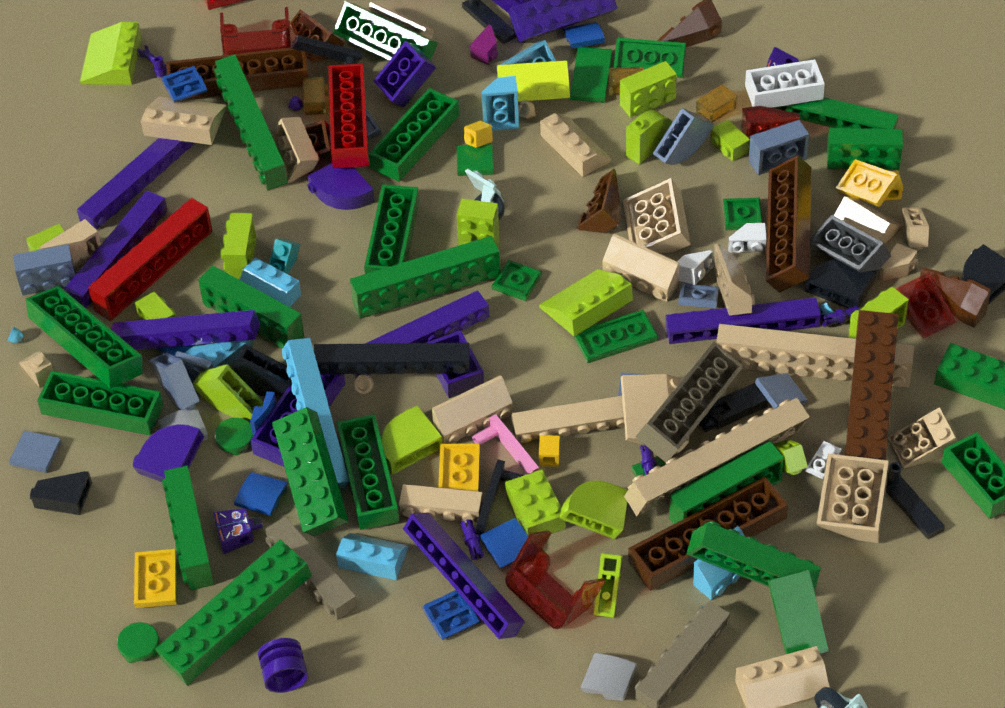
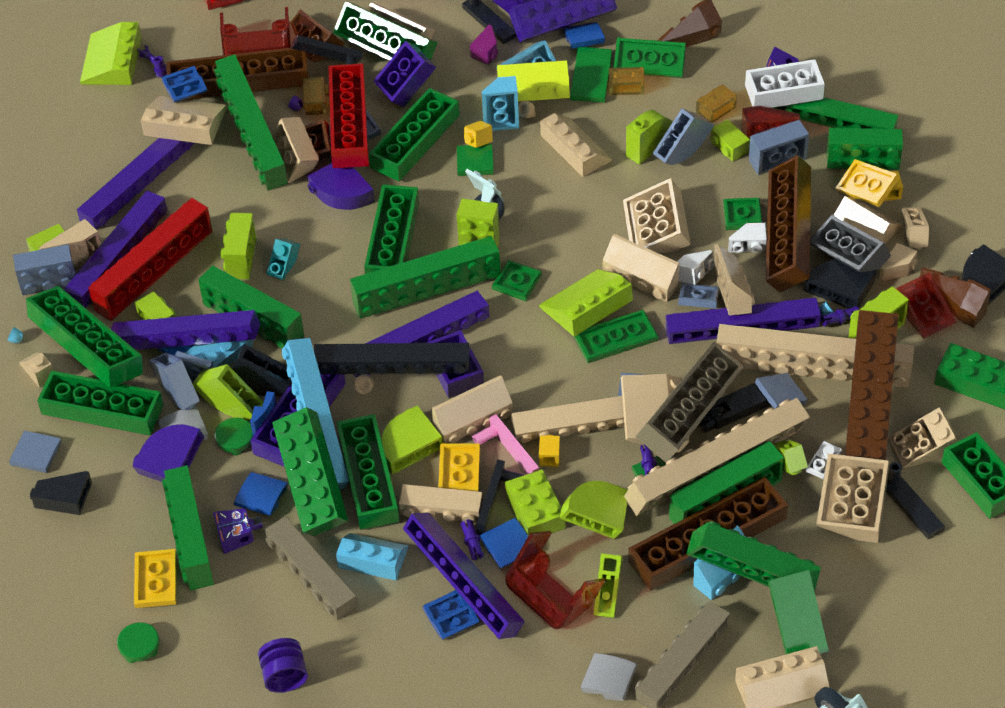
(233, 612): green brick -> none
(271, 281): medium azure slope -> none
(604, 207): reddish brown wedge -> none
(648, 89): lime brick -> none

